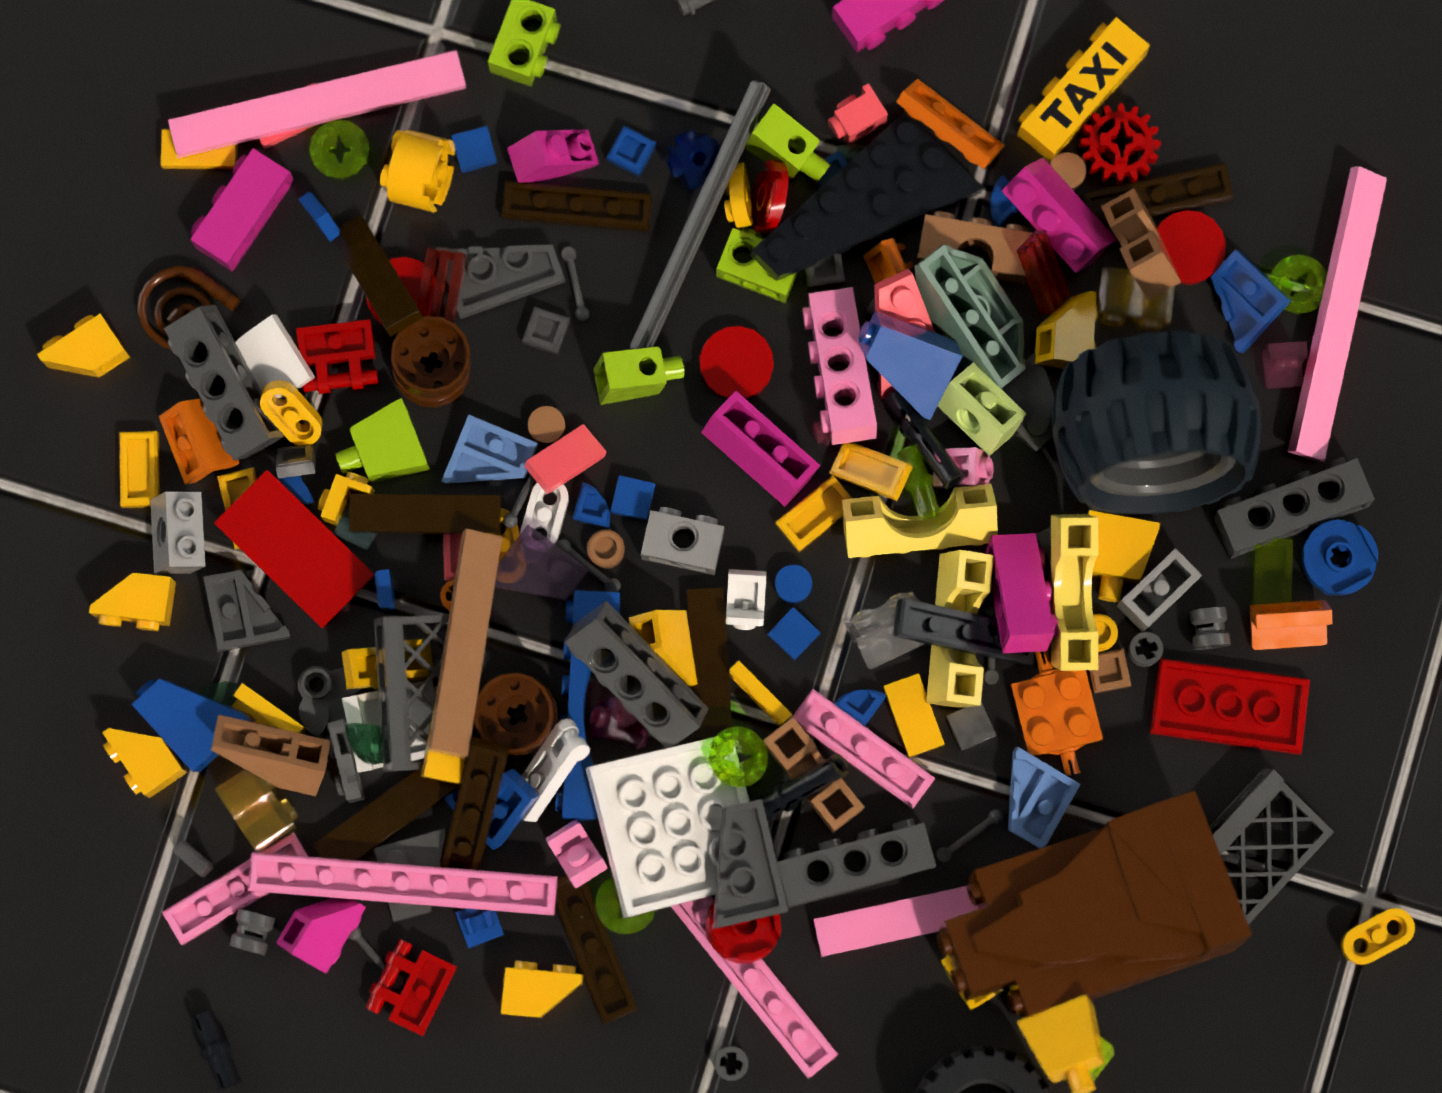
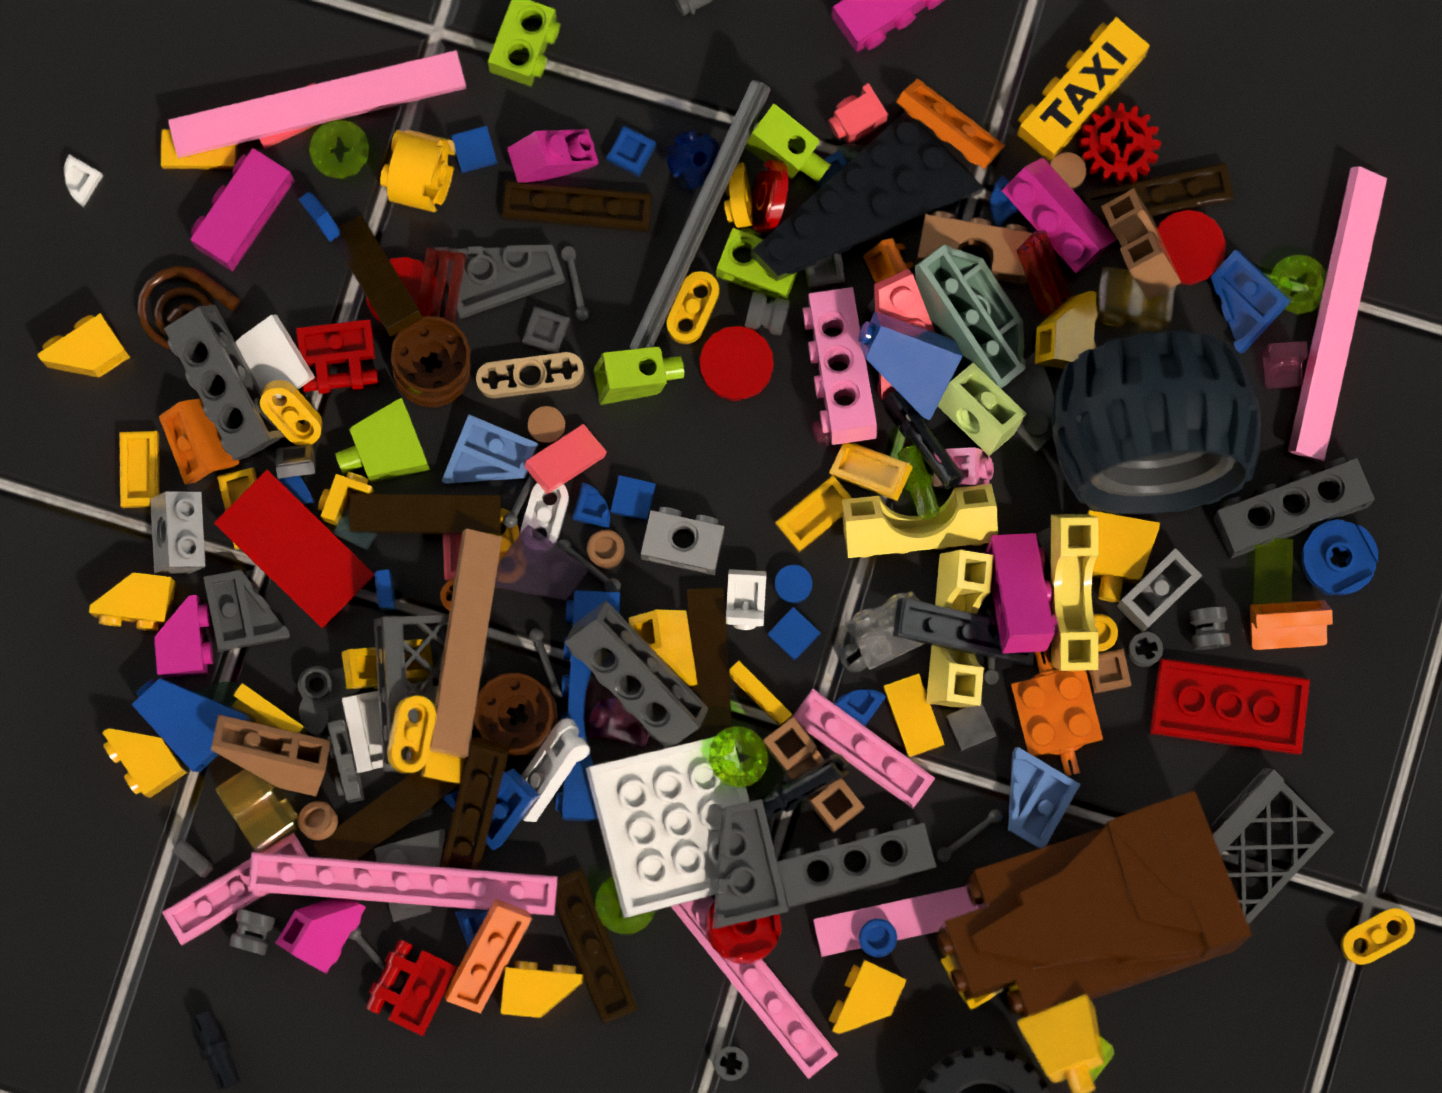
(80, 179): none -> white tile
(182, 643): none -> dark pink slope
(317, 820): none -> medium nougat tile
(365, 742): clear green tile -> none
(415, 735): none -> yellow plate
(488, 956): none -> orange plate
(518, 364): none -> tan beam
(536, 635): none -> dark grey hinge
(576, 853): bright pink bracket -> none
(691, 308): none -> yellow plate
(760, 448): dark pink brick -> none
(767, 313): none -> dark grey wheel
(858, 665): none -> dark grey hinge
(869, 999): none -> yellow slope
(877, 937): none -> blue tile

